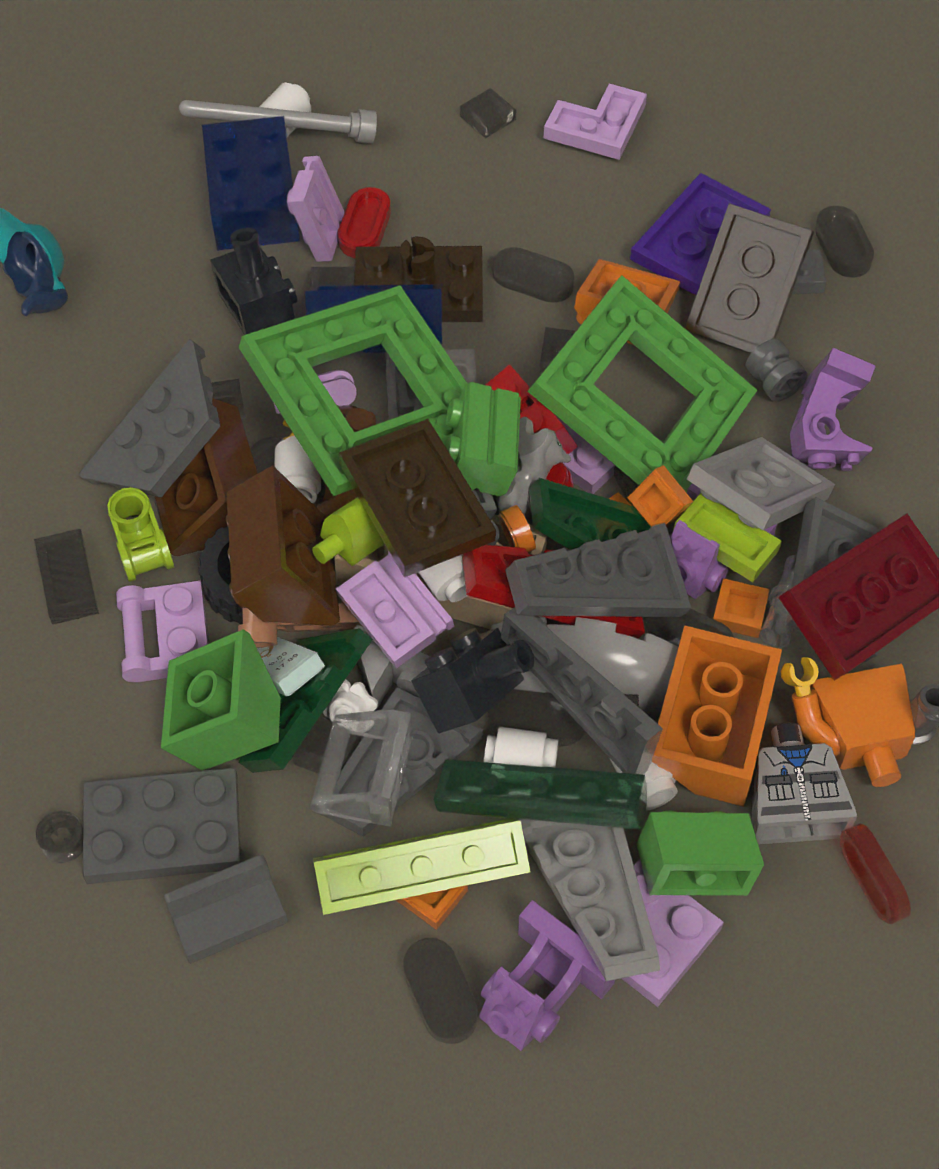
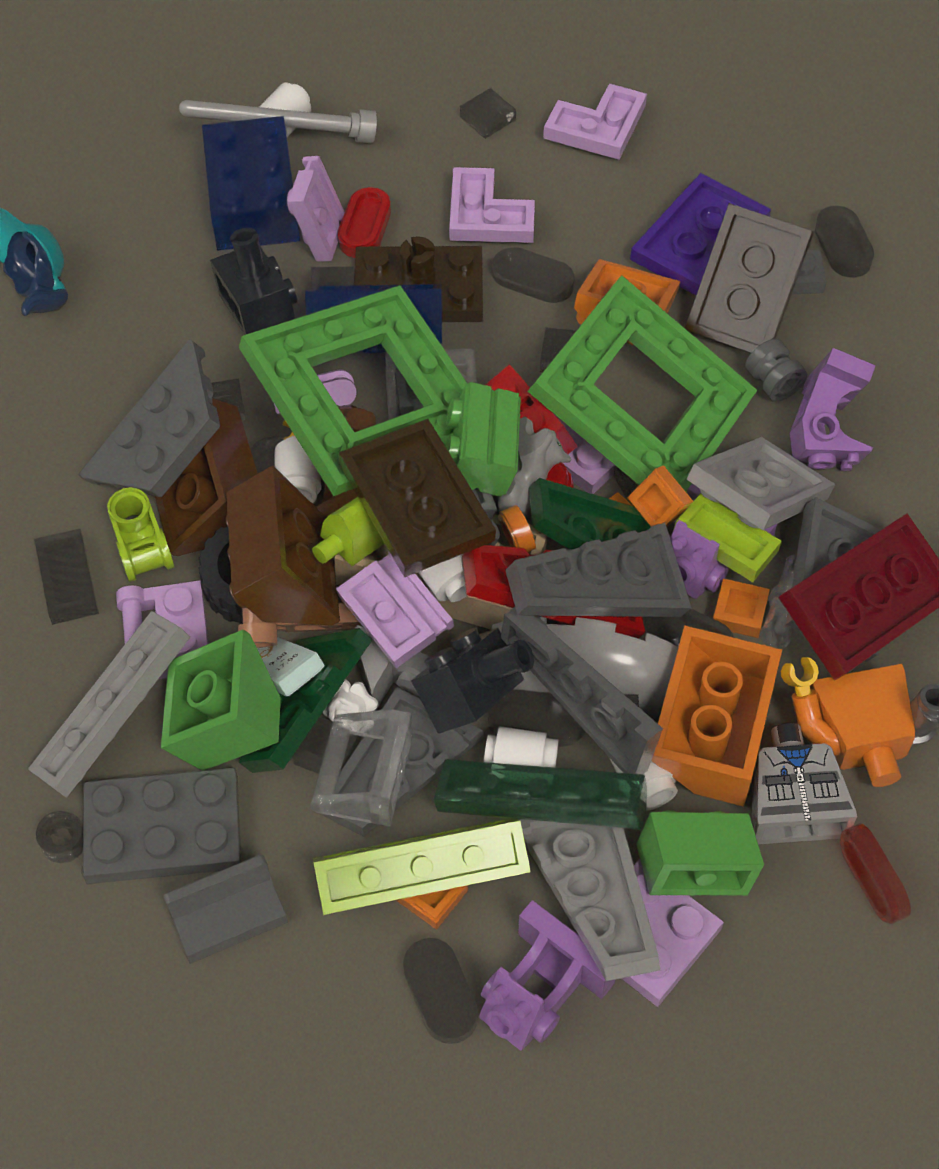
(109, 703): none -> light grey plate
(485, 219): none -> lavender plate

